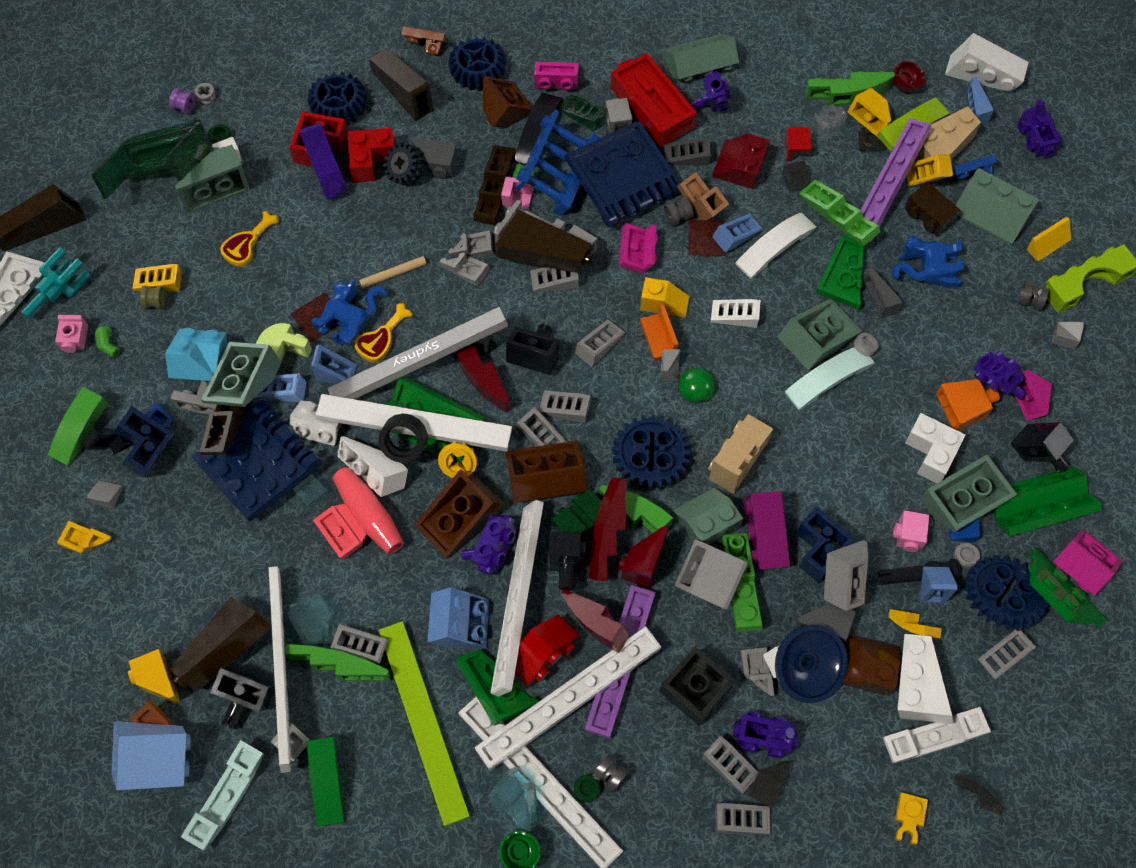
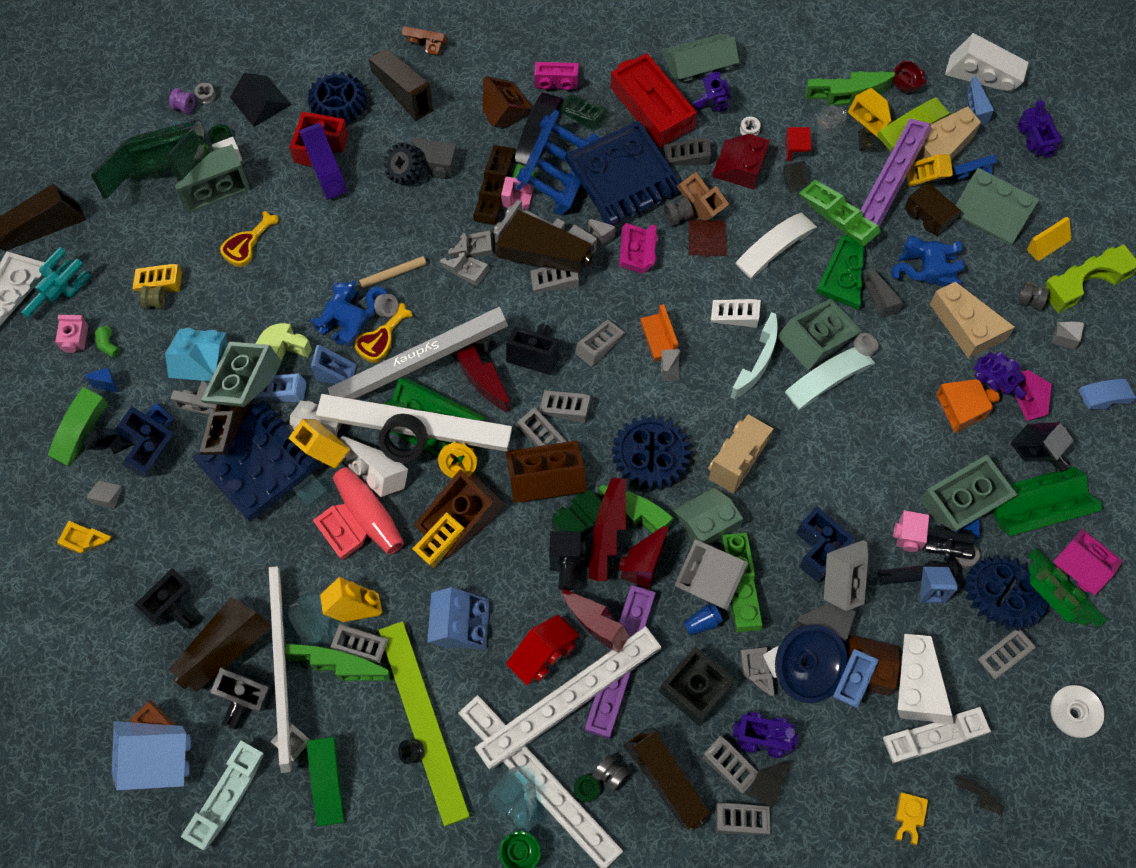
(102, 379): none -> blue slope
(152, 676): yellow slope -> none
(165, 599): none -> black brick
(258, 98): none -> black slope
(305, 314): clear red piece -> none
(319, 442): none -> yellow slope
(349, 601): none -> yellow slope
(366, 149): red brick -> none
(386, 305): none -> light grey tile
(411, 751): none -> black bush
(432, 534): none -> yellow slope
(475, 56): dark blue gear -> none
(479, 673): green wing -> none
(493, 545): dark purple brick -> none
(517, 599): white tile -> none
(603, 232): none -> light grey slope
(617, 114): light grey brick -> none
(661, 292): yellow slope -> none
(667, 778): none -> dark brown slope
(696, 385): green hair -> none
(703, 620): none -> blue cone
(736, 233): medium blue slope -> none
(748, 379): none -> light aqua slope
(750, 121): none -> white bush
(767, 530): magenta wedge -> none
(855, 678): none -> medium blue slope
(909, 622): yellow slope -> none
(939, 444): white brick -> none
(950, 543): none -> black hips
(969, 319): none -> tan wedge
(1085, 703): none -> white dish
(1105, 393): none -> medium blue slope

